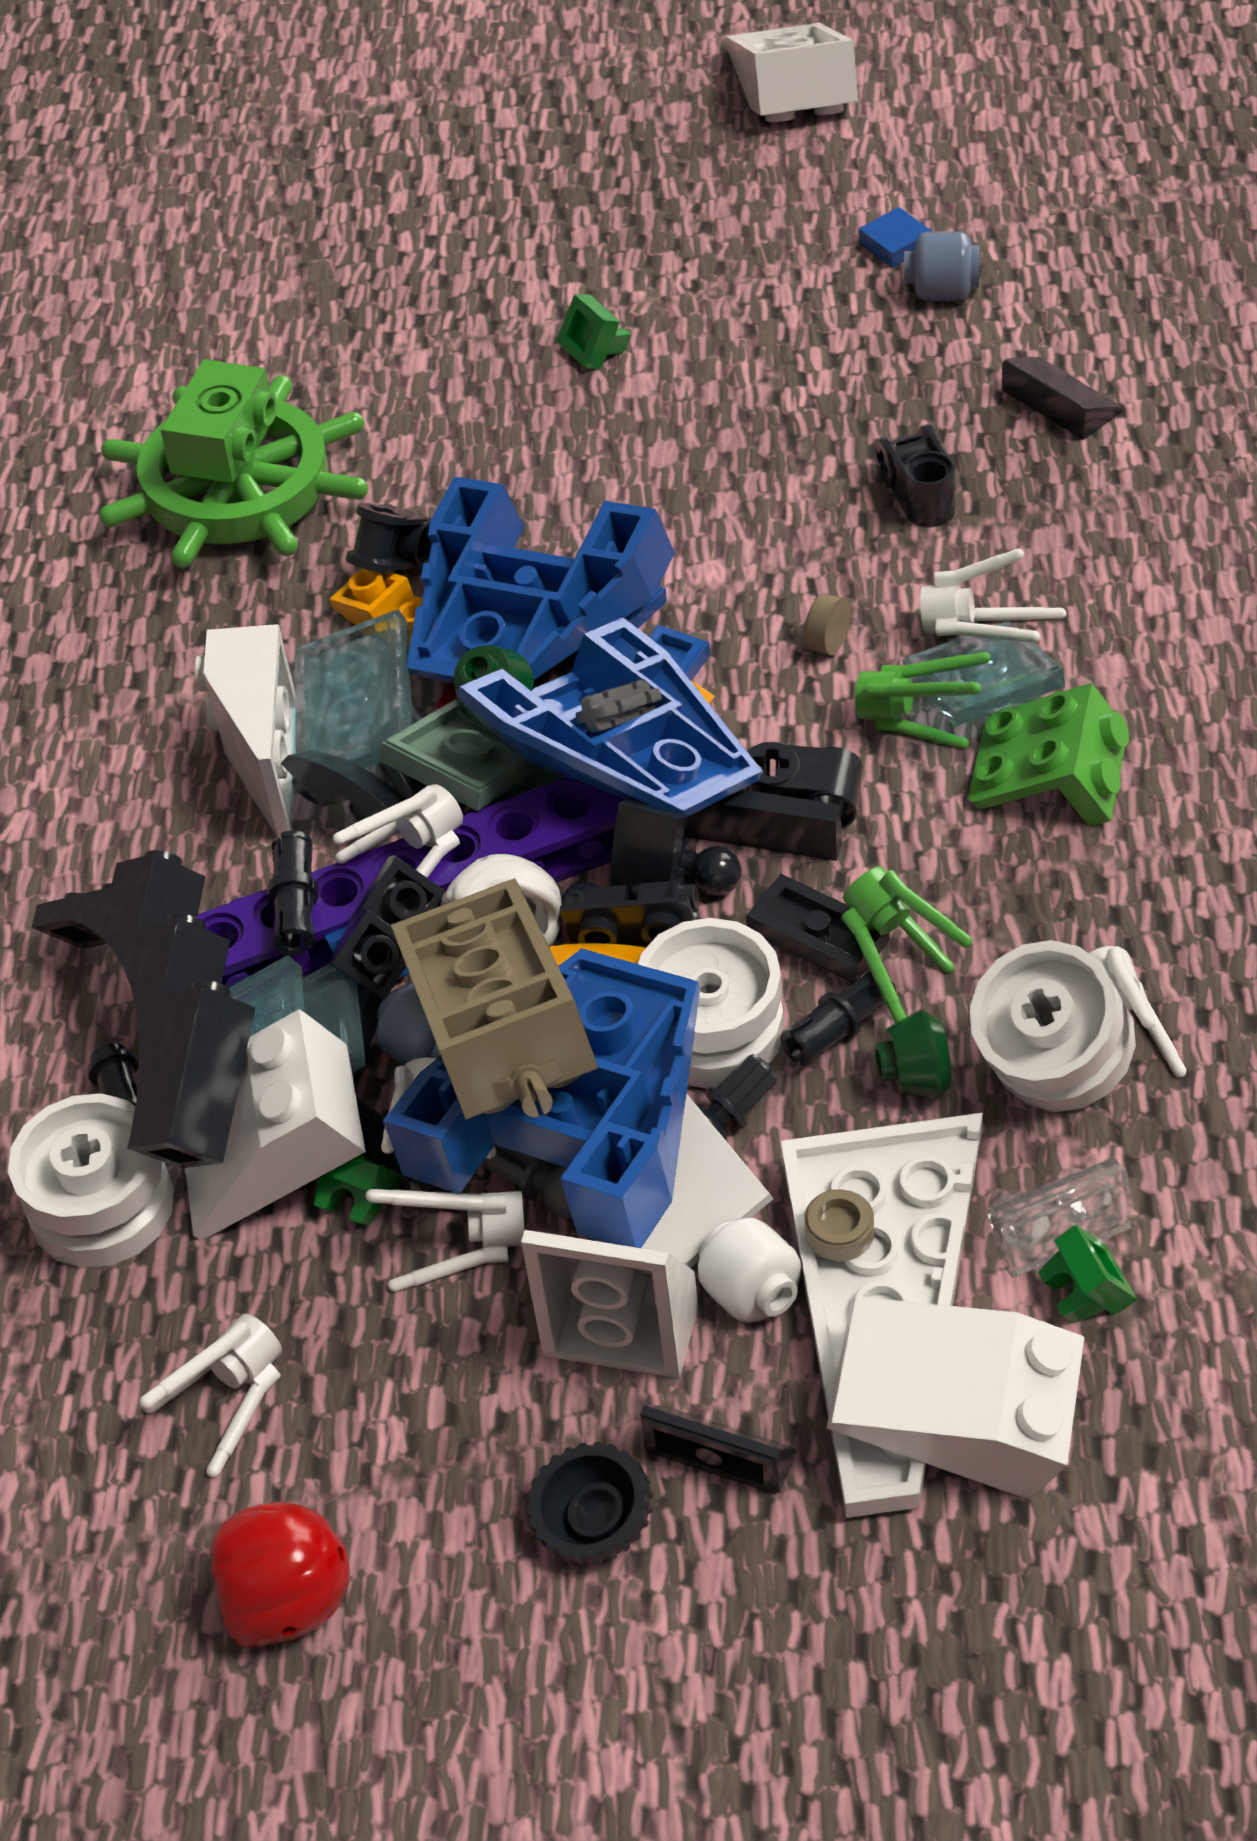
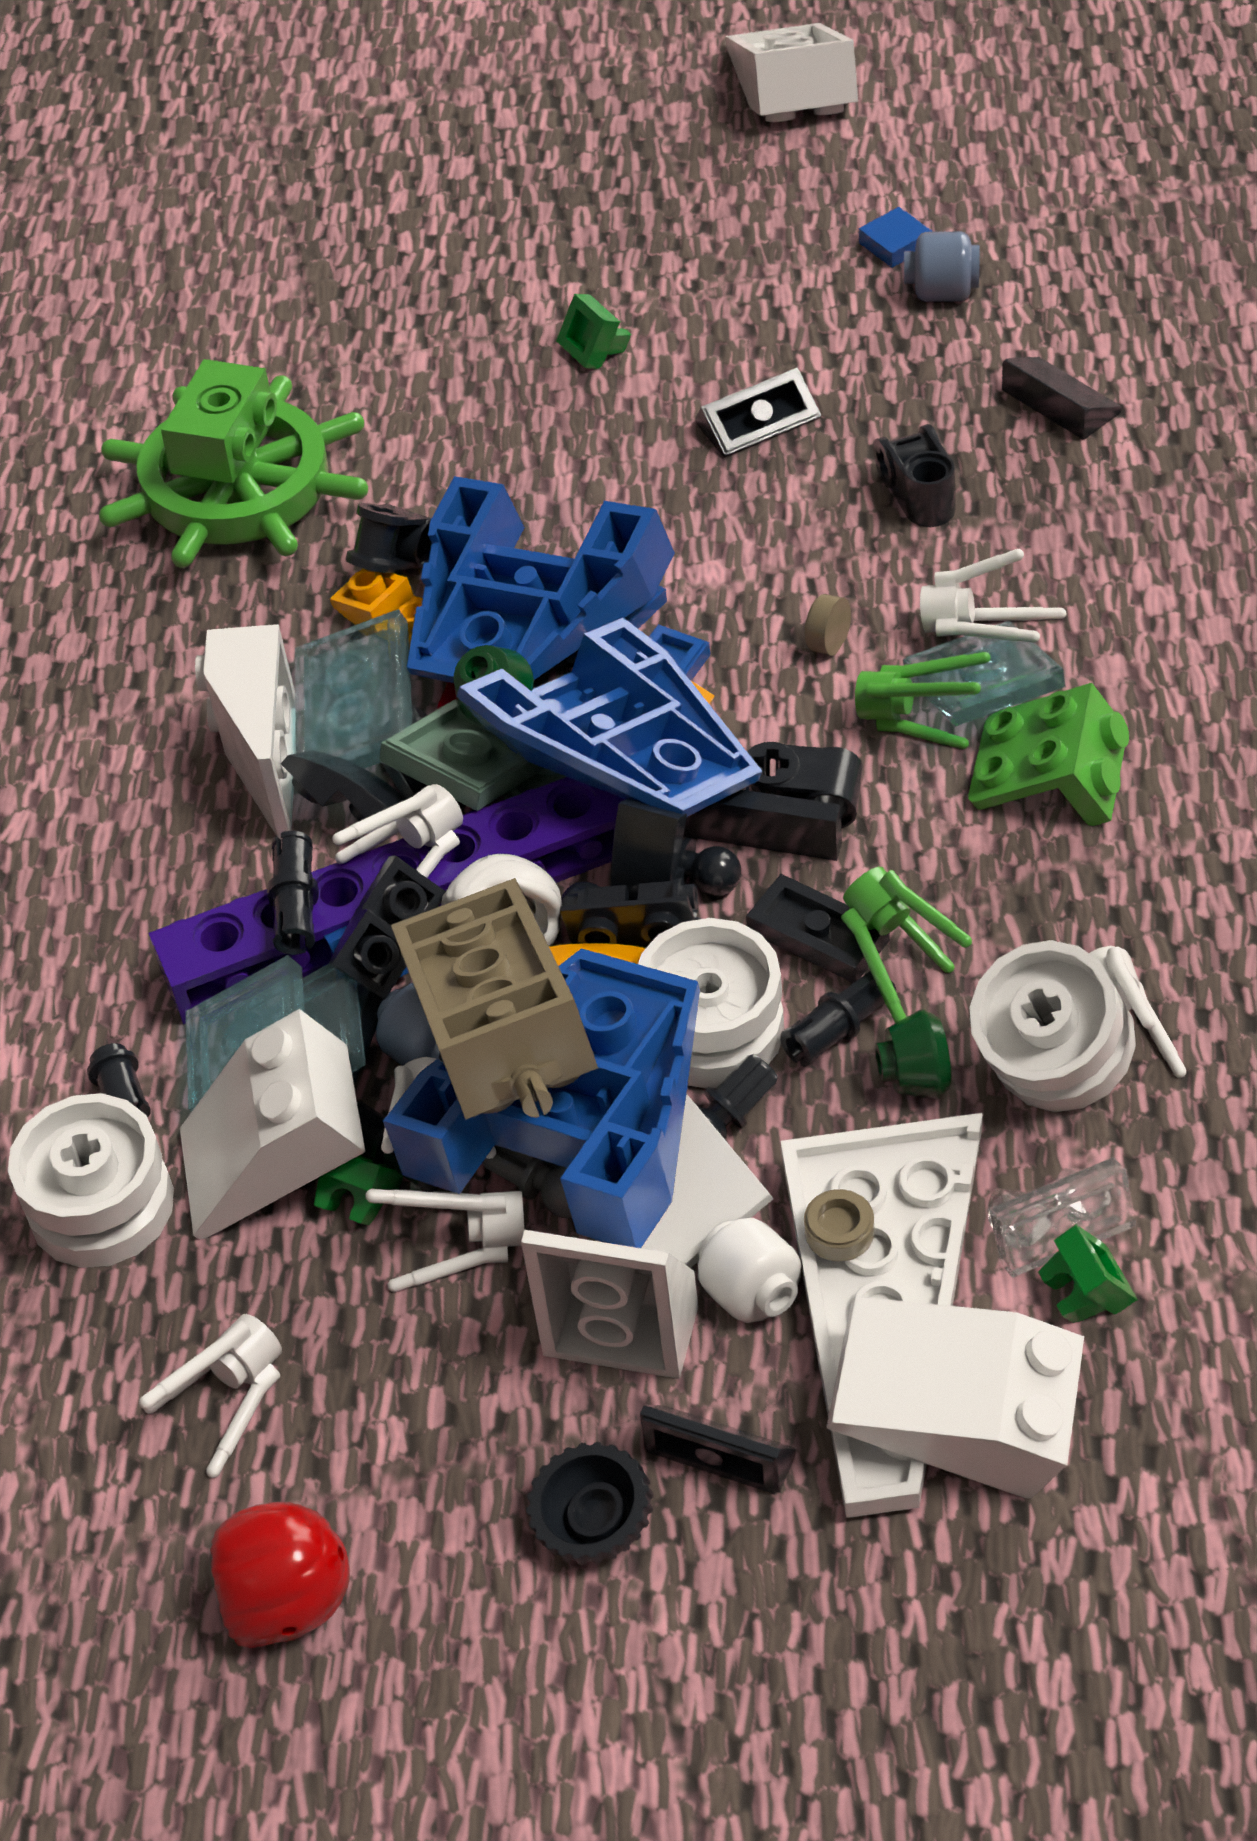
(186, 1020): black arch -> none
(617, 705): dark grey axle -> none
(758, 413): none -> slope

